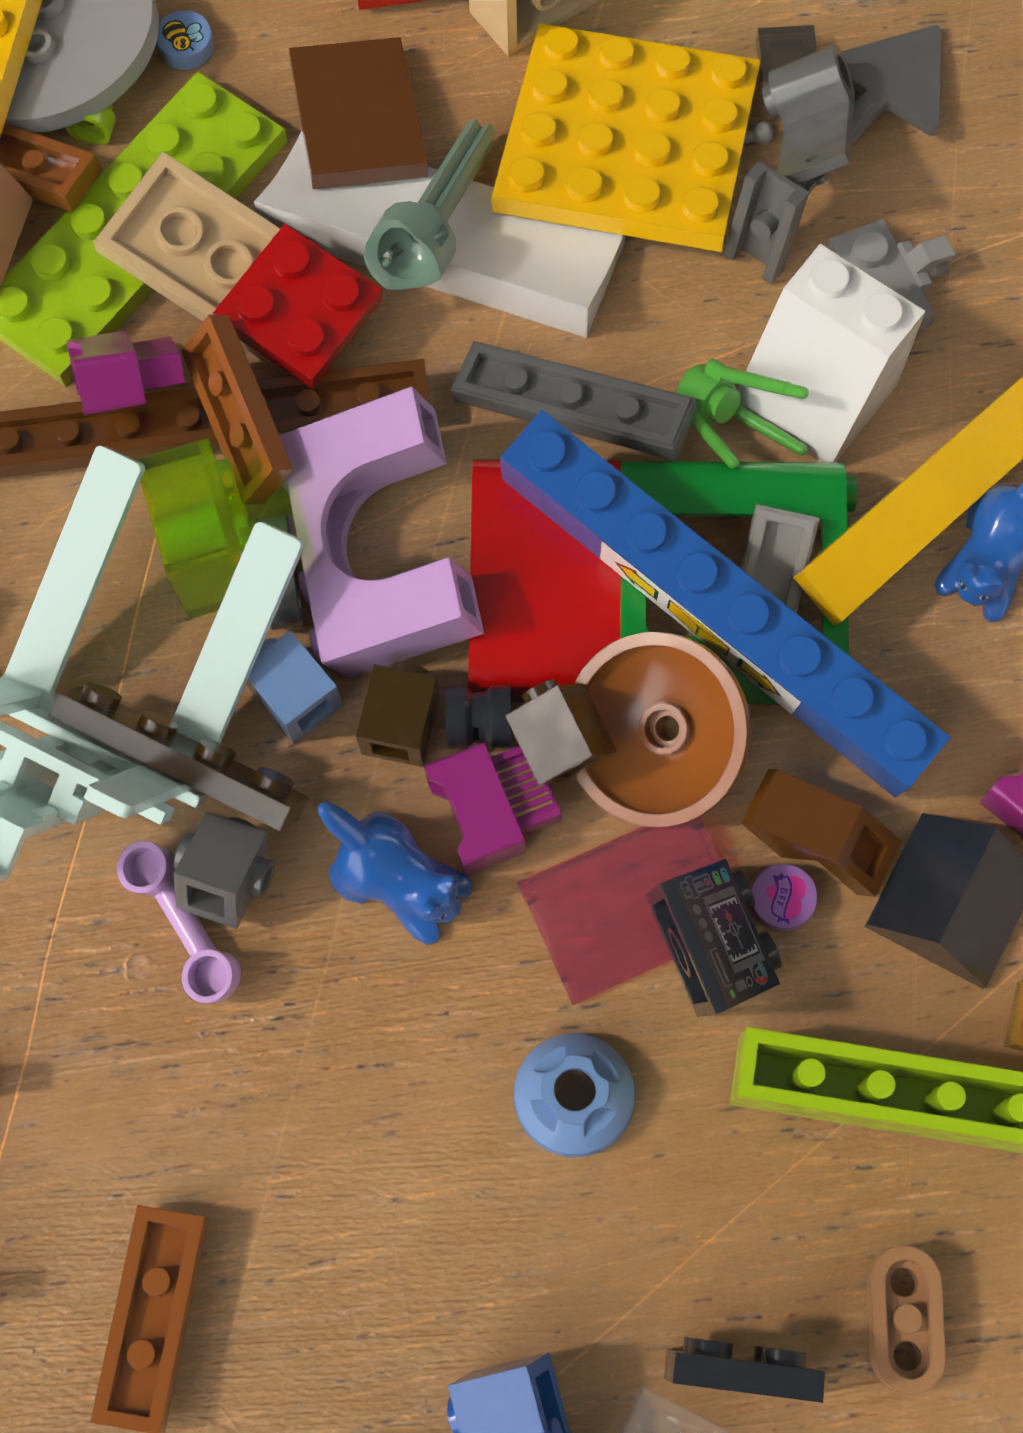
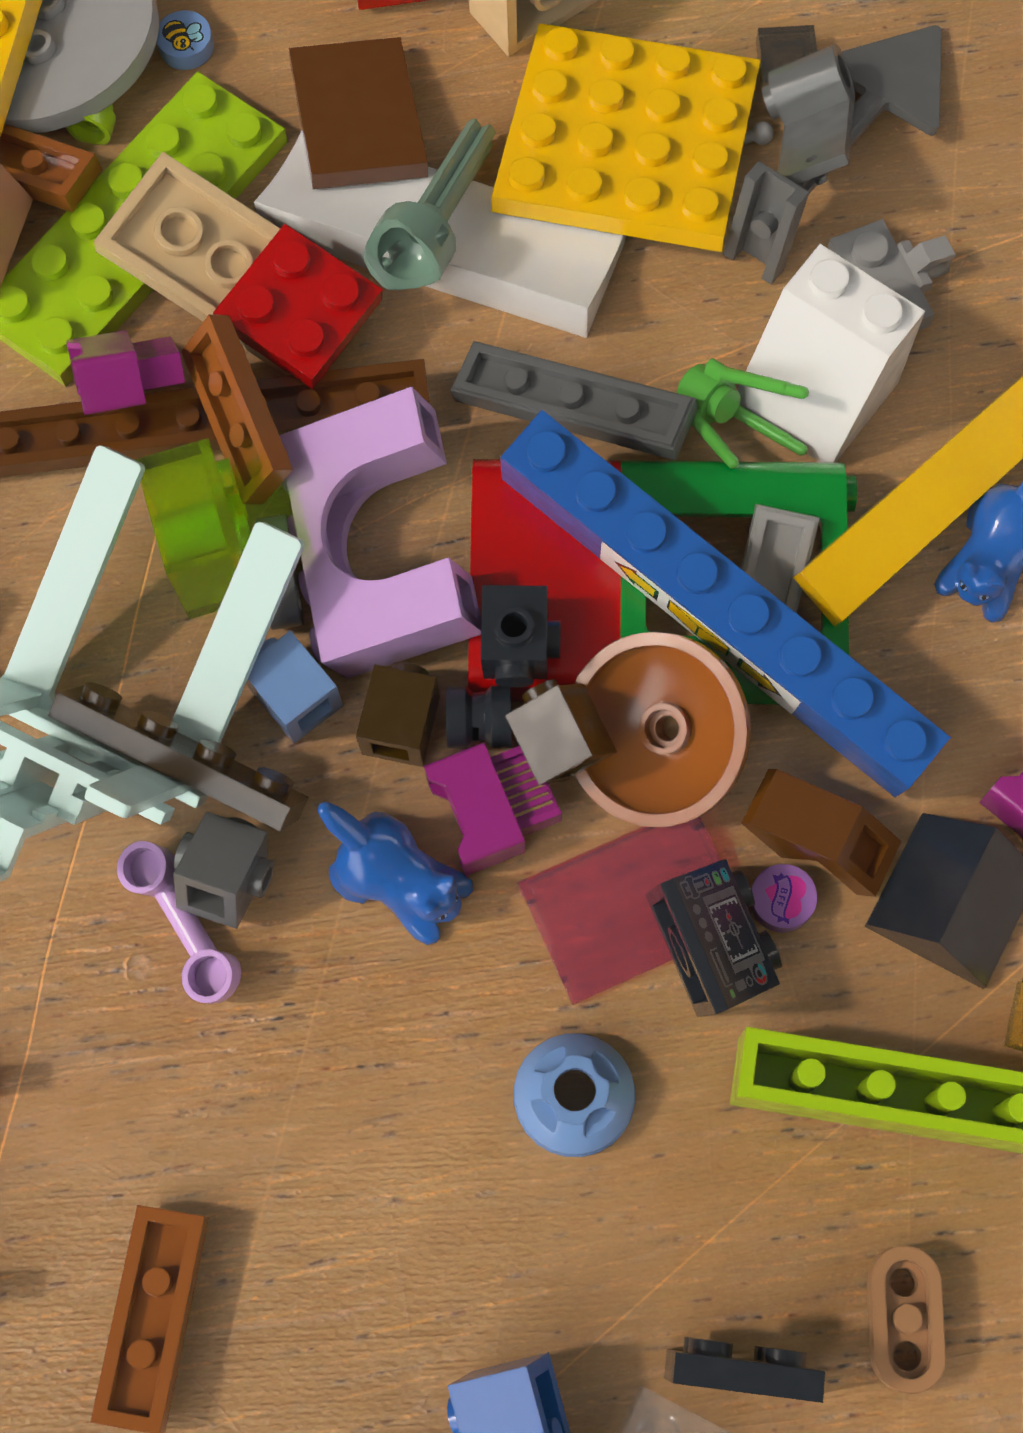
(517, 634): none -> black brick

